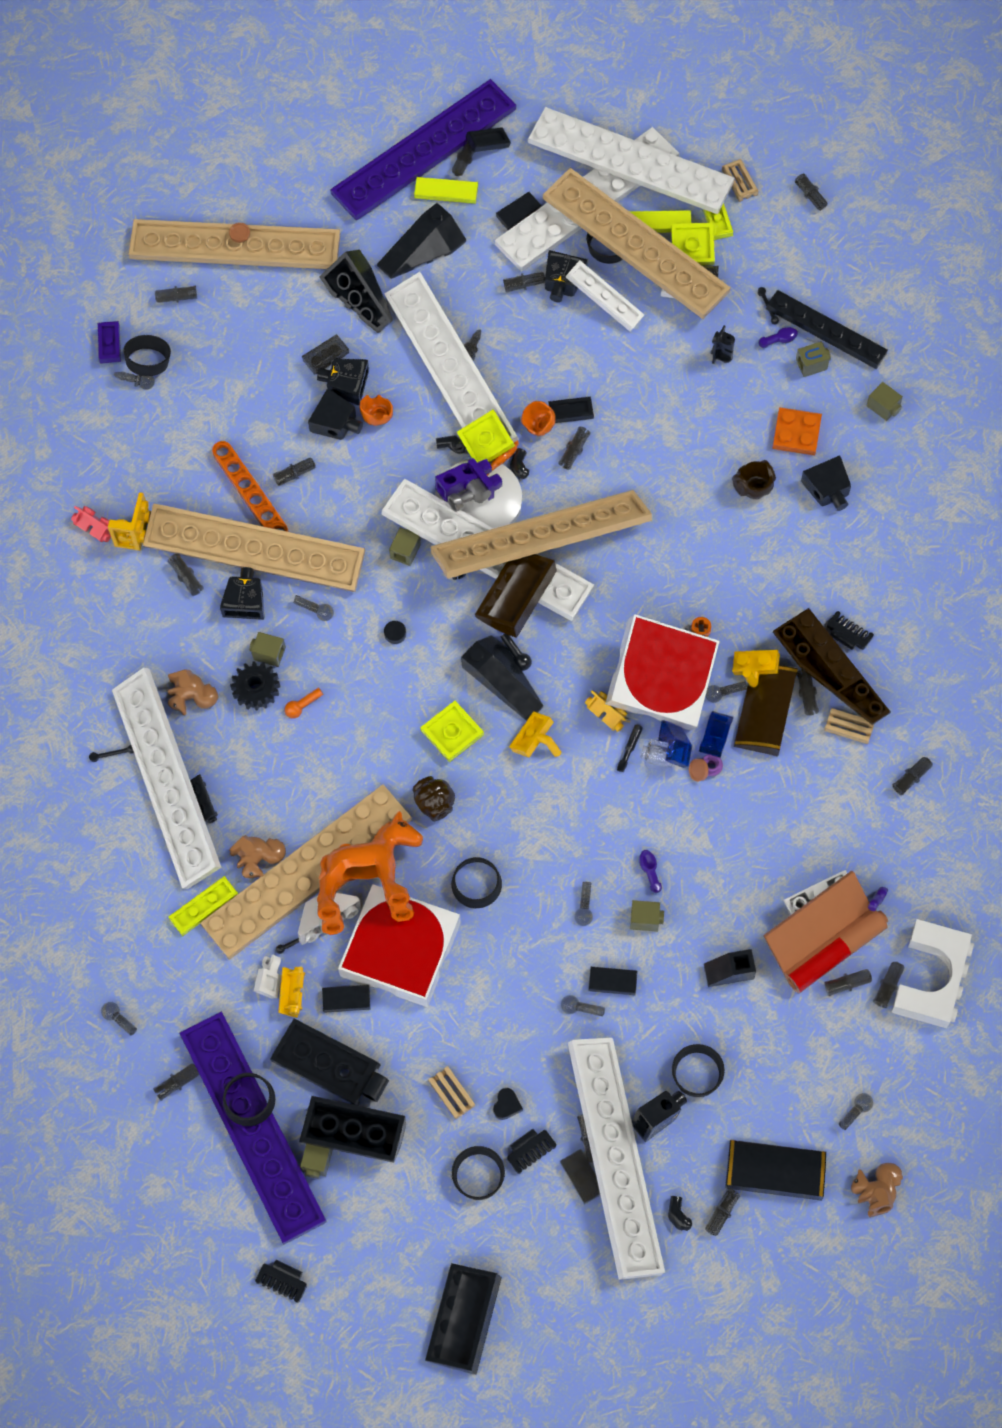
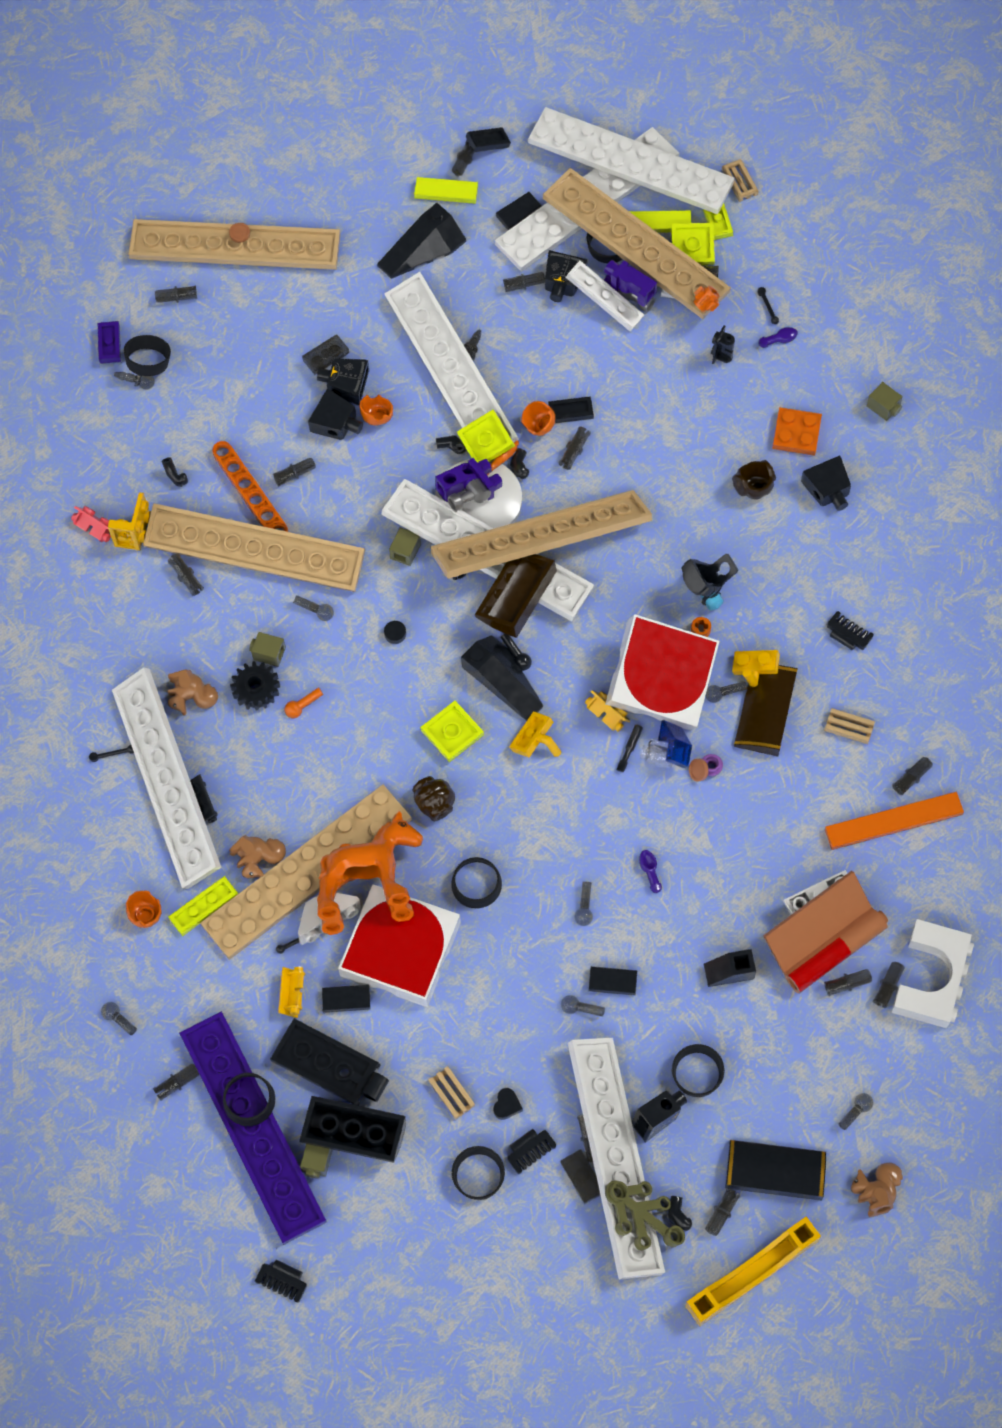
(143, 909): none -> orange hair
(171, 472): none -> black arm
(243, 597): black torso -> none
(267, 979): white plate -> none
(355, 284): black wedge -> none
(422, 150): dark purple plate -> none
(463, 1318): black slope -> none
(631, 284): none -> dark purple hips
(640, 1214): none -> olive plant
(646, 916): olive brick -> none
(704, 580): none -> black piece
(706, 298): none -> orange gear
(716, 734): clear blue slope -> none
(753, 1272): none -> yellow arch
(807, 692): clear smoke pin -> none
(811, 191): clear smoke axle -> none
(813, 359): olive brick -> none
(827, 329): black plate -> none
(828, 664): dark brown wedge -> none
(878, 898): dark purple piece -> none
(894, 820): none -> orange tile

